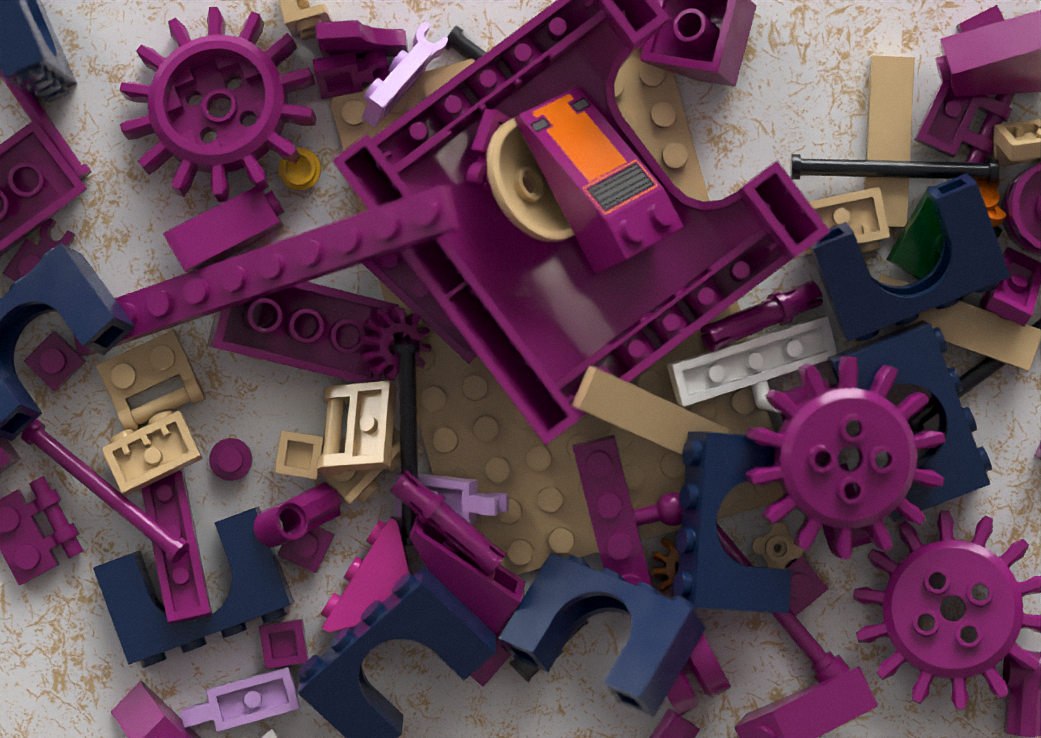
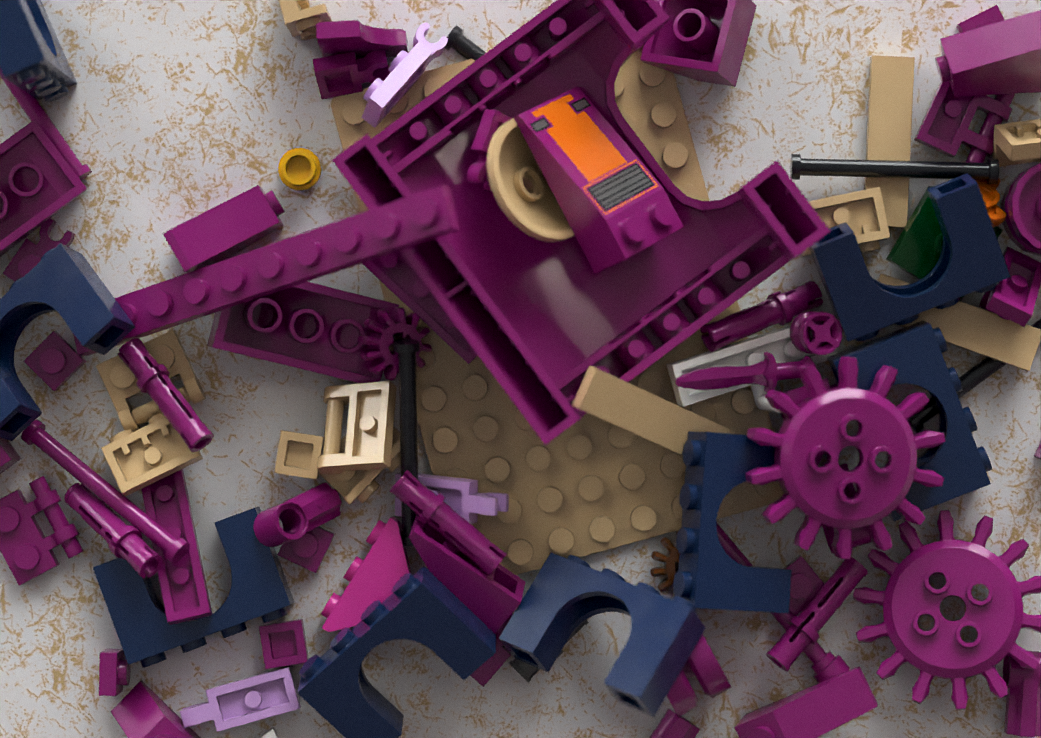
(113, 672): none -> magenta plate
(123, 539): none -> magenta pin
(155, 381): none -> magenta pin
(205, 69): magenta gear -> none
(230, 459): magenta plate -> none
(612, 510): magenta plate -> none
(762, 373): none -> magenta sword
(778, 535): tan plate -> none
(806, 626): none -> magenta pin
(825, 332): none -> magenta wheel

